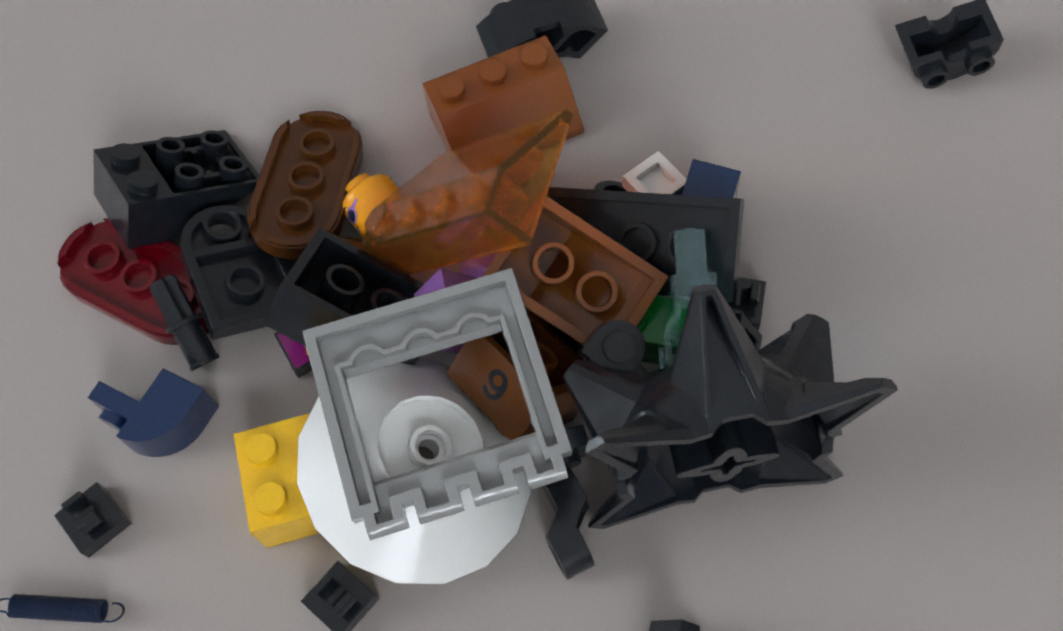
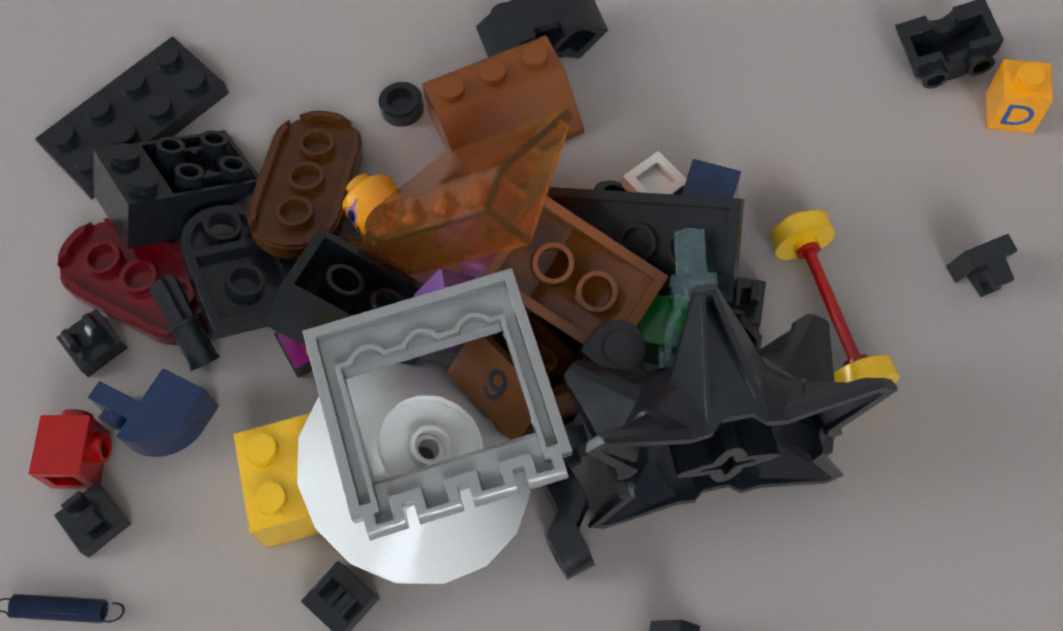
(70, 450): none -> red brick
(91, 342): none -> black tile
(140, 105): none -> black plate
(401, 104): none -> black tile
(802, 237): none -> yellow axle
(985, 265): none -> black tile
(1019, 96): none -> light orange brick

